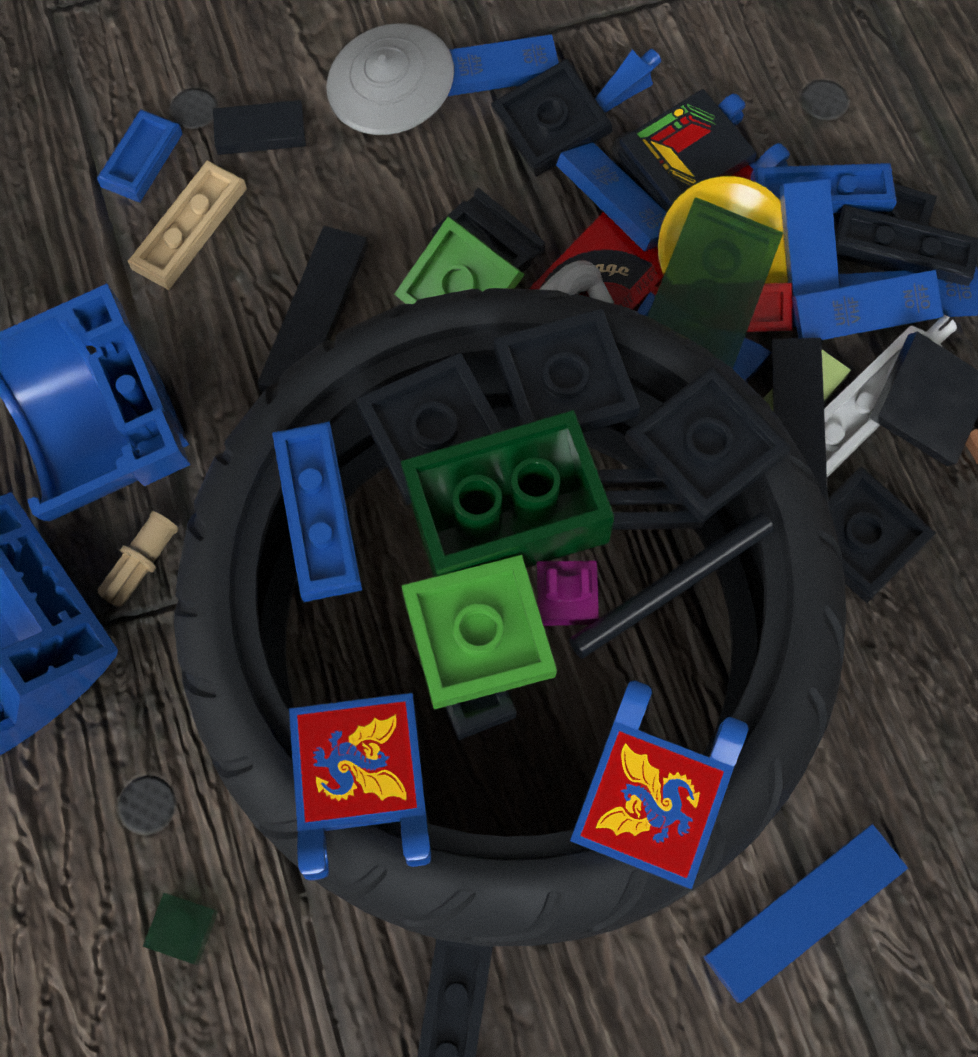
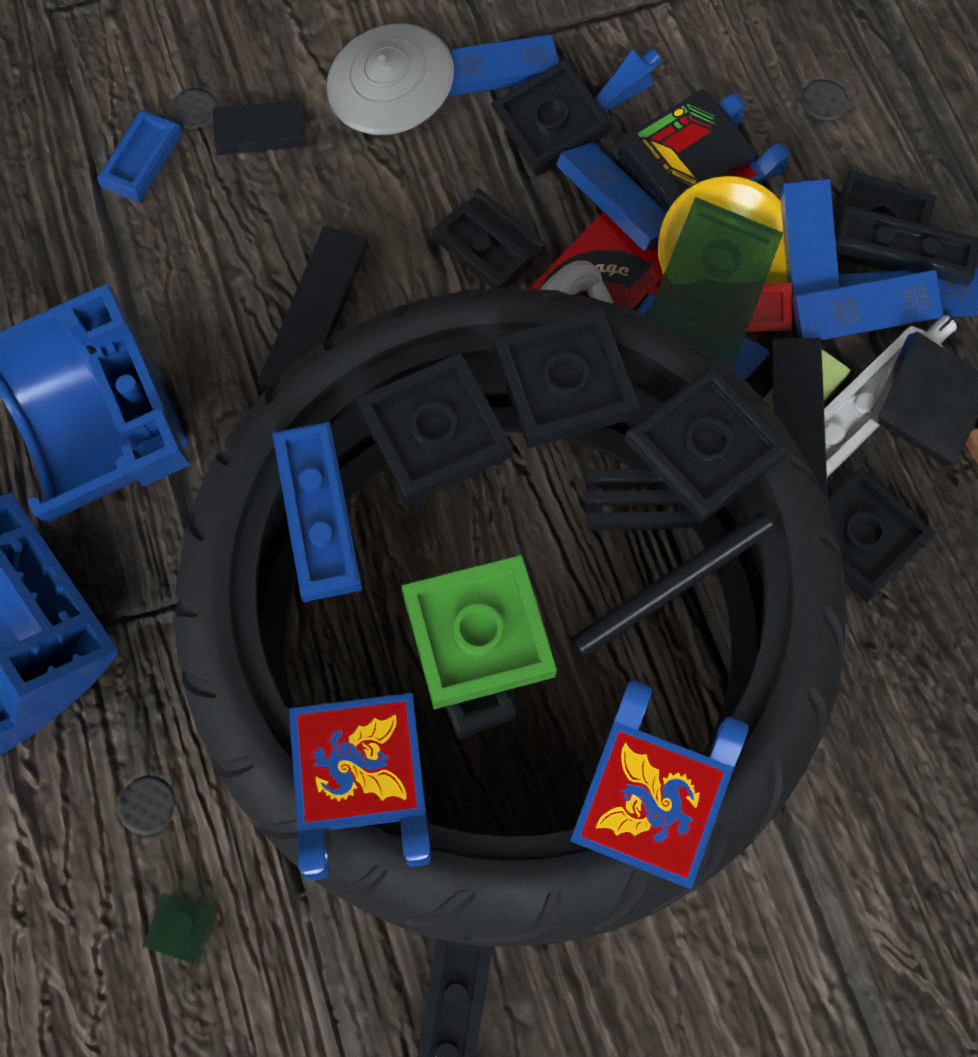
(137, 559): tan axle -> none
(187, 225): tan tile -> none
(456, 263): bright green plate -> none
(509, 497): dark green slope -> none
(567, 592): magenta tile -> none
(805, 913): blue tile -> none
(853, 185): blue tile -> none

